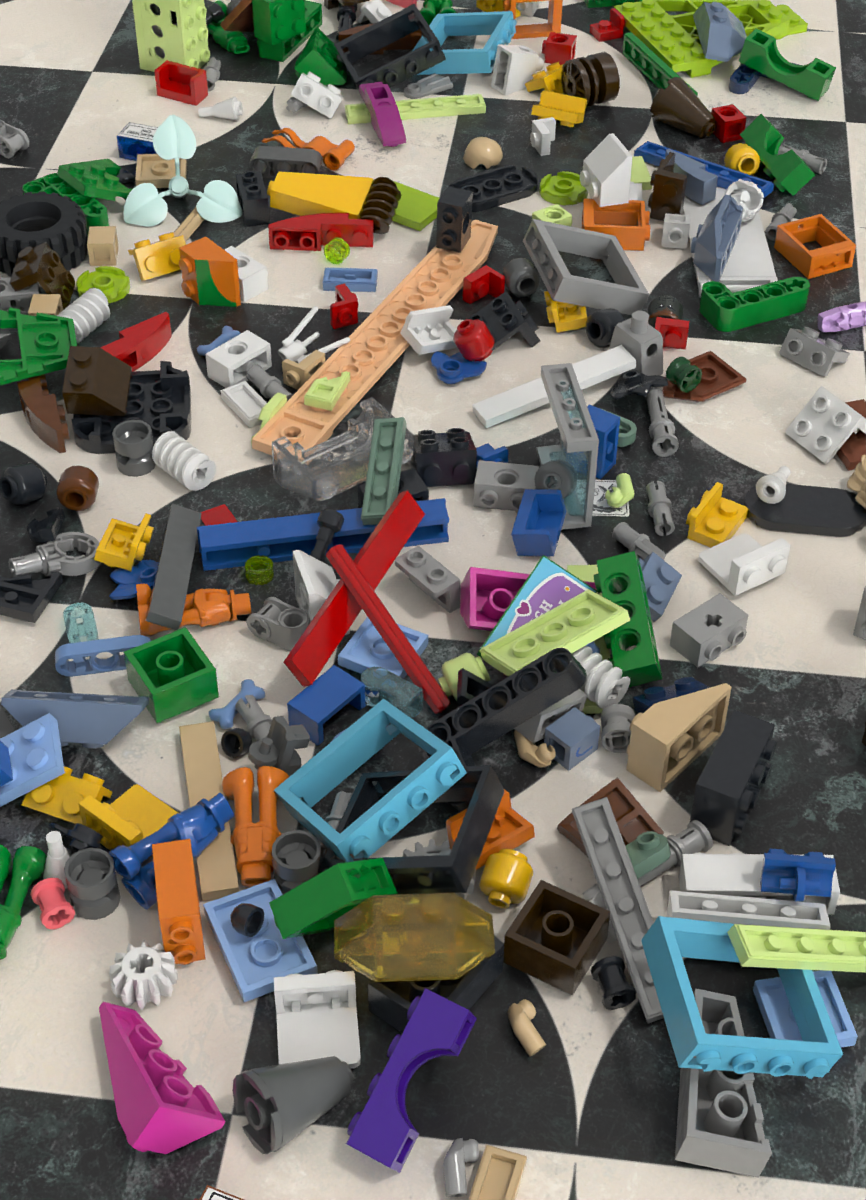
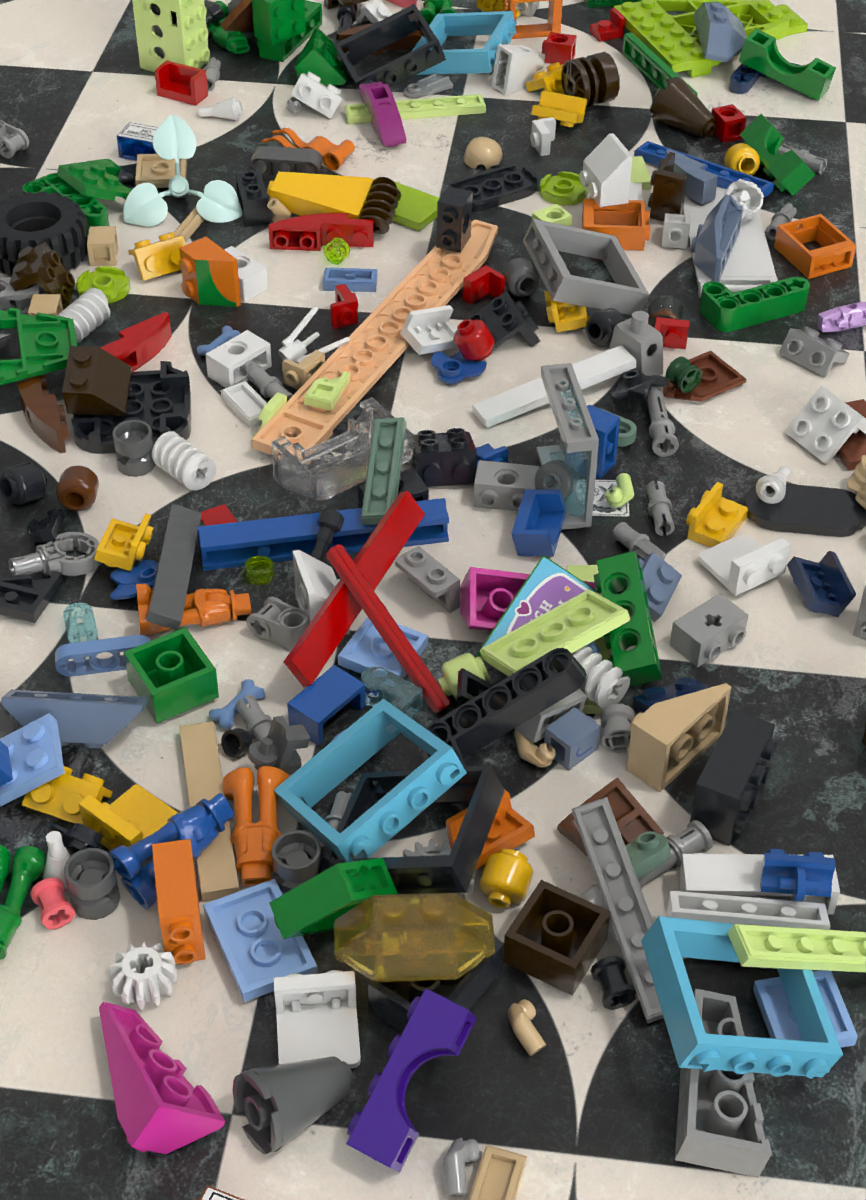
(247, 919): black hinge -> none
(279, 211): none -> tan arm
(822, 584): none -> dark blue bracket

